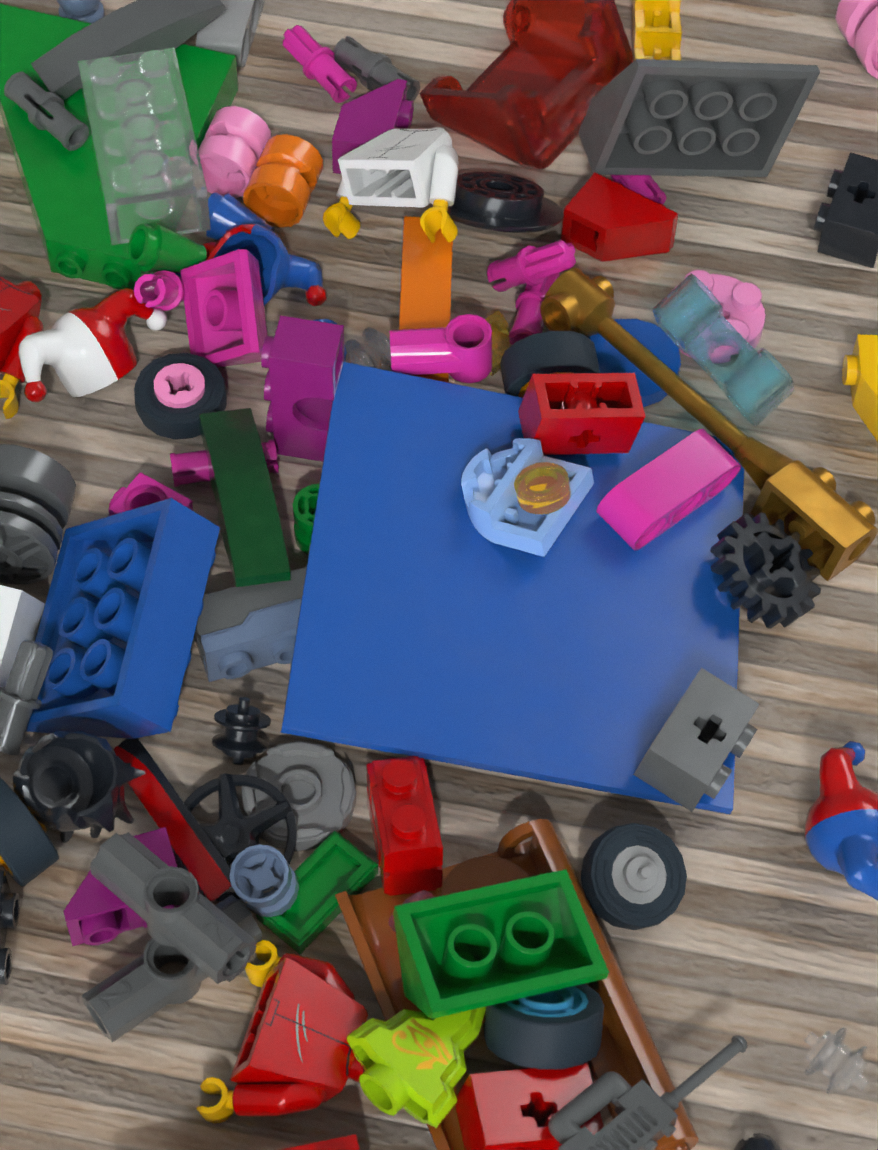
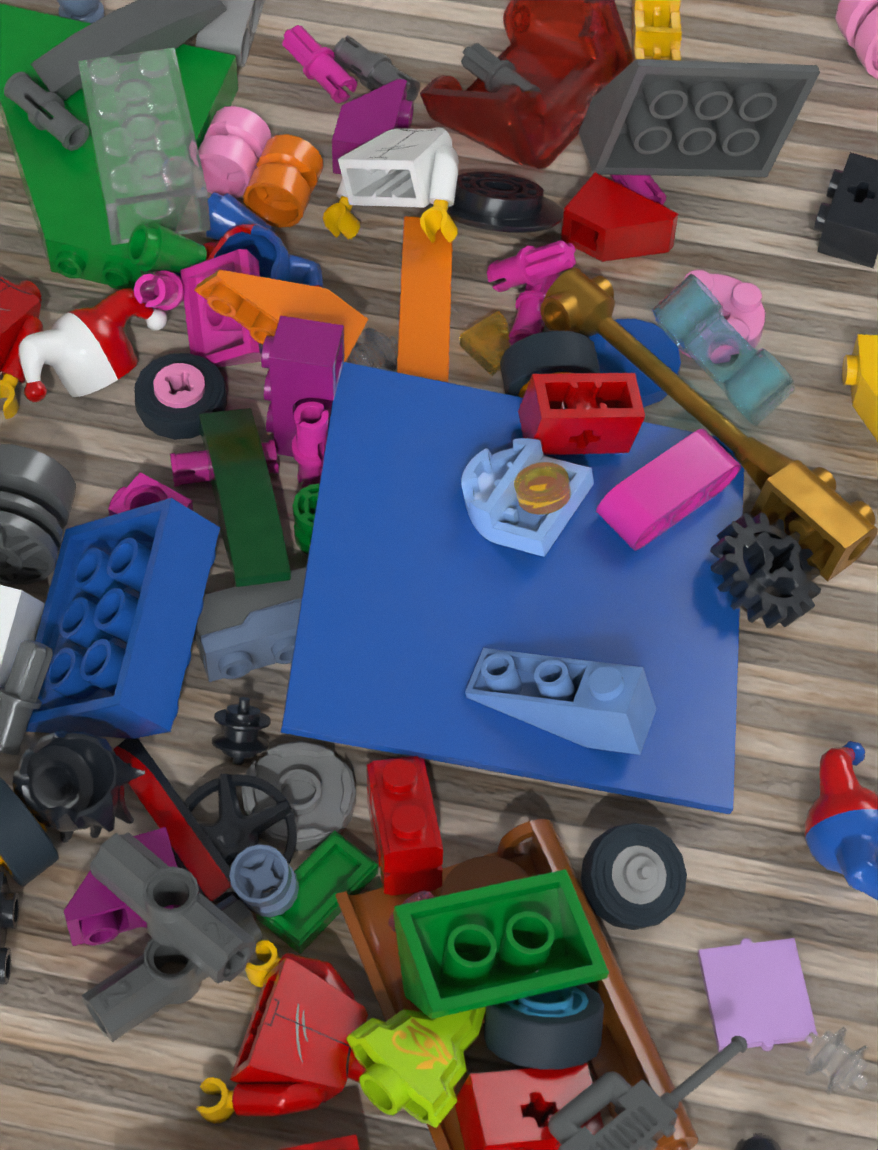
(260, 301): none -> orange slope
(310, 441): none -> dark pink pin
(458, 349): dark pink piece -> none
(493, 70): none -> dark grey axle
(573, 698): none -> medium blue slope
(697, 739): dark grey brick -> none
(757, 993): none -> lavender piece

